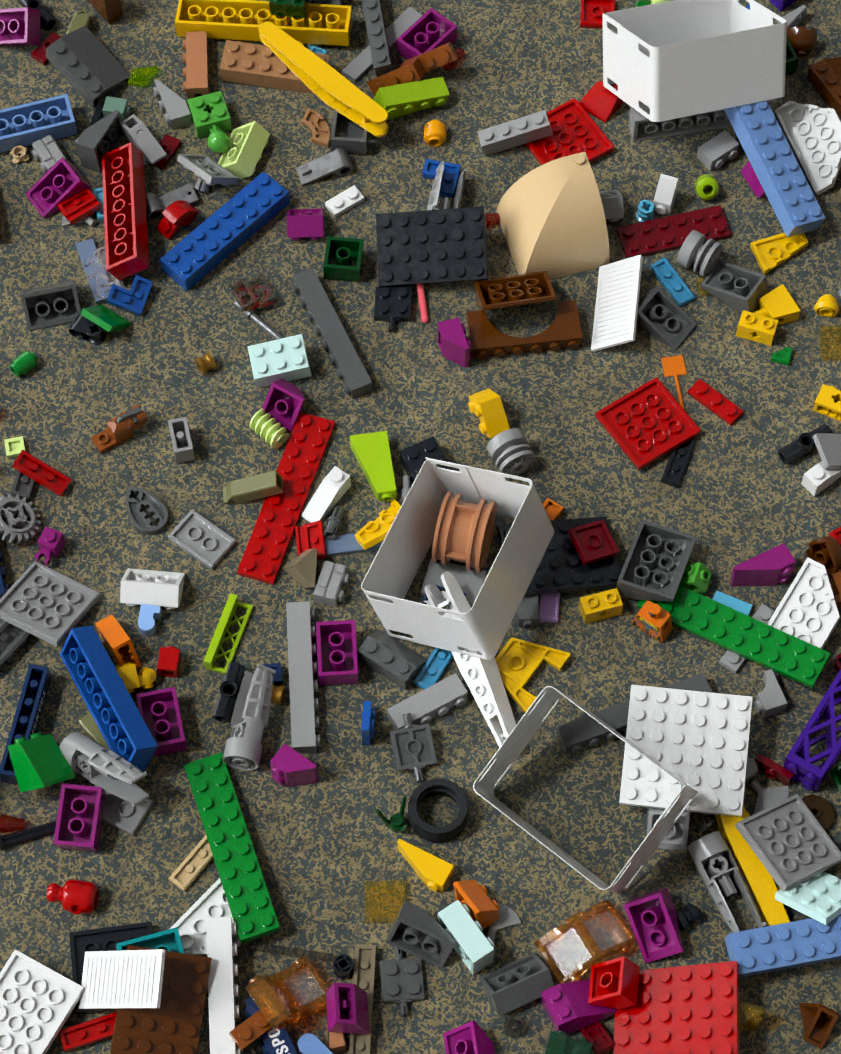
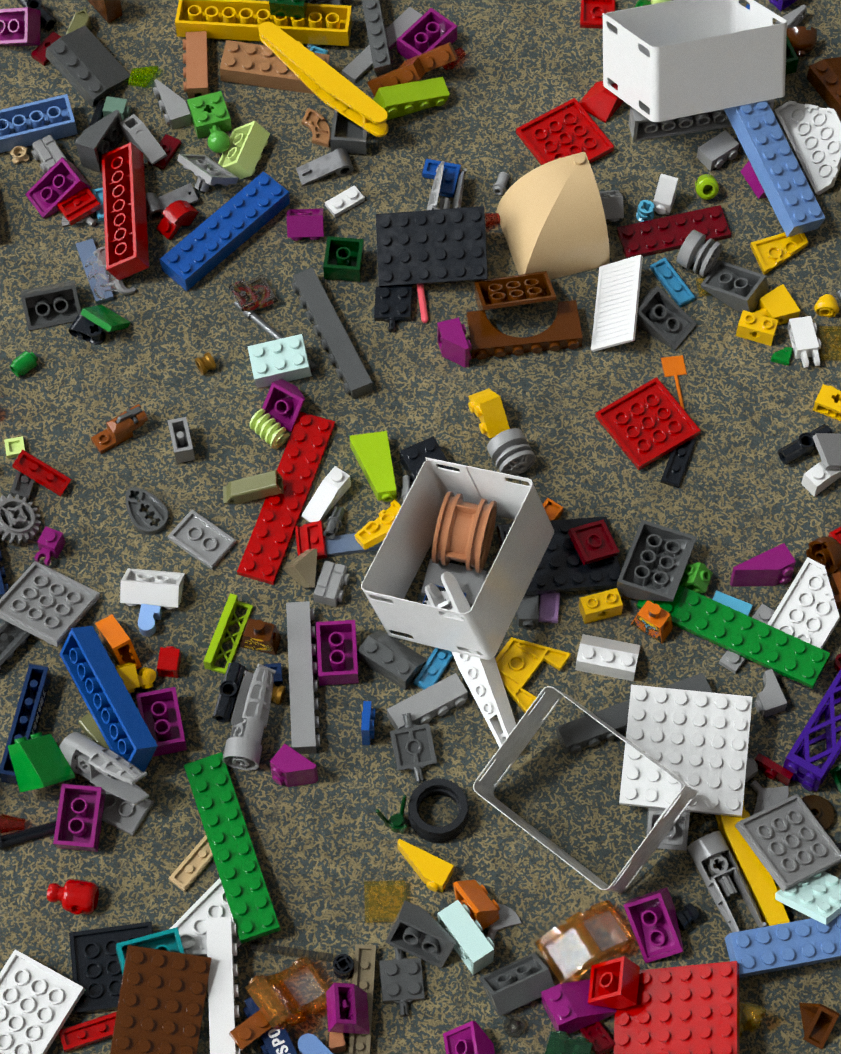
(122, 979): white window -> none
(132, 300): blue plate -> none
(261, 637): none -> reddish brown torso
(435, 133): light orange head -> none
(501, 183): none -> light grey pin
(515, 133): light grey brick -> none
(607, 657): none -> white slope
(715, 402): red plate -> none
(804, 340): none -> white hinge

